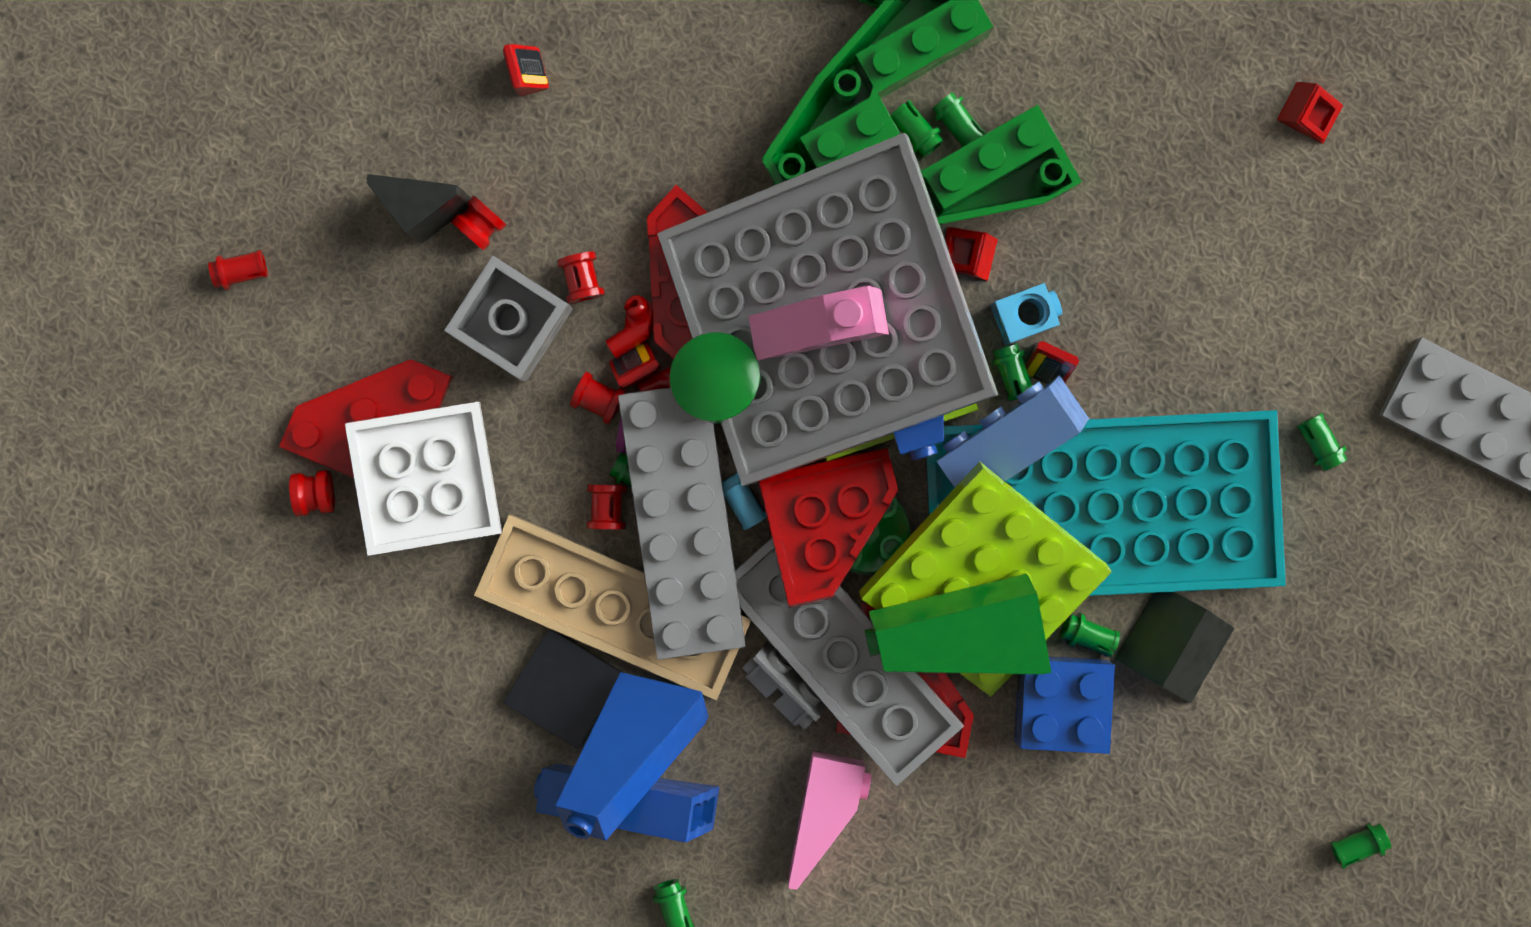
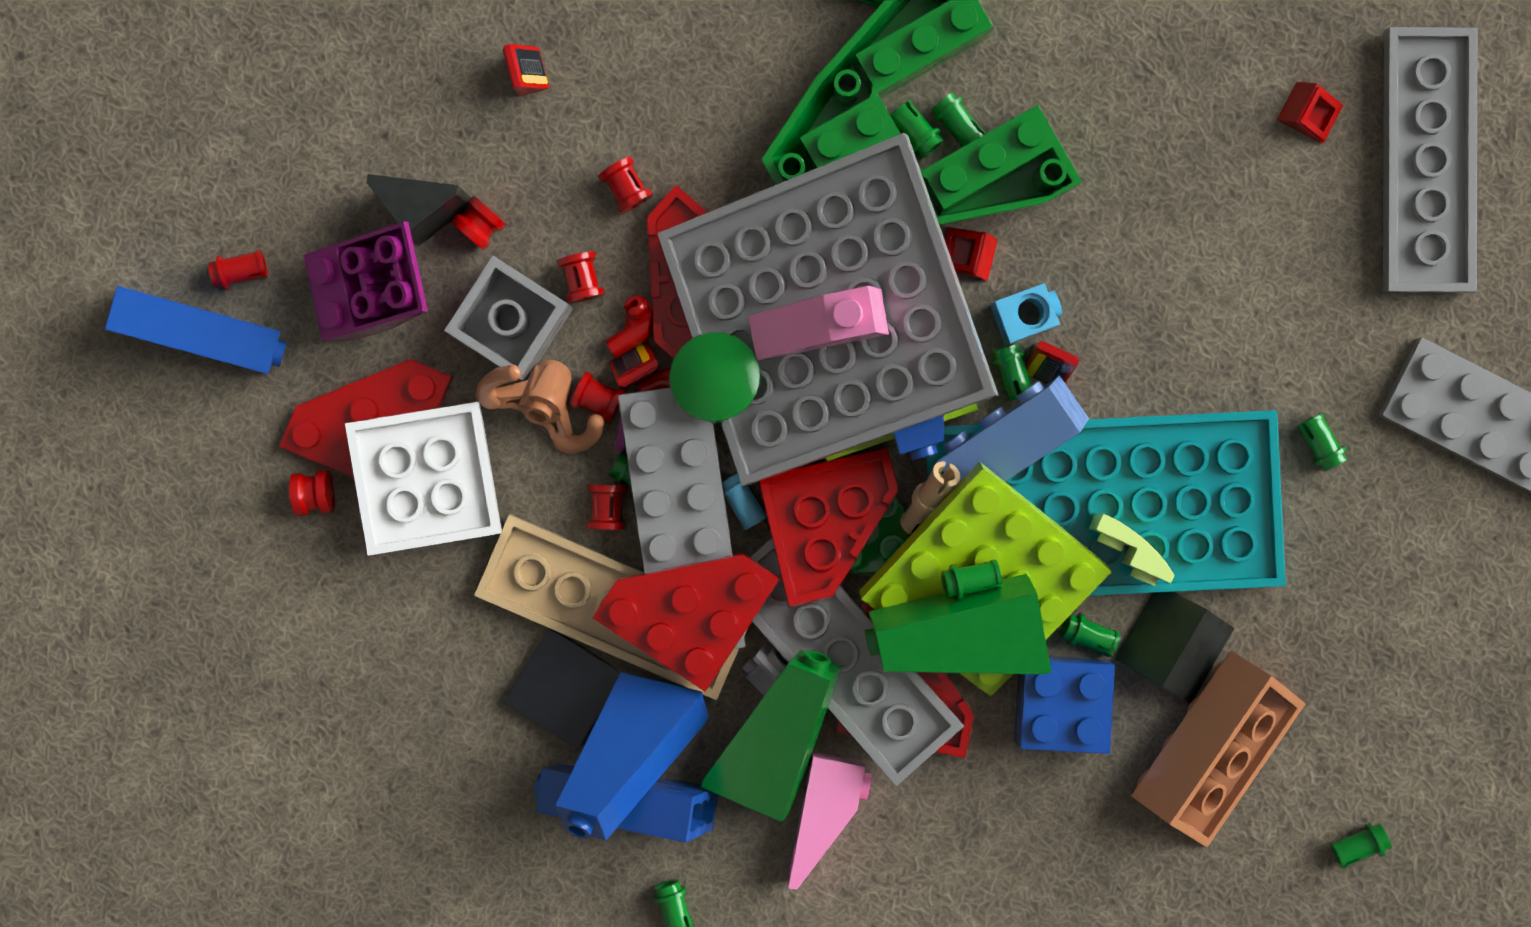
(194, 330): none -> blue slope
(366, 284): none -> magenta slope
(541, 401): none -> nougat piece
(625, 185): none -> red bush
(689, 612): none -> red plate
(775, 744): none -> green slope
(929, 495): none -> tan pin
(971, 579): none -> green pin
(1140, 555): none -> yellowish green slope
(1218, 748): none -> nougat slope
(1430, 160): none -> light grey plate

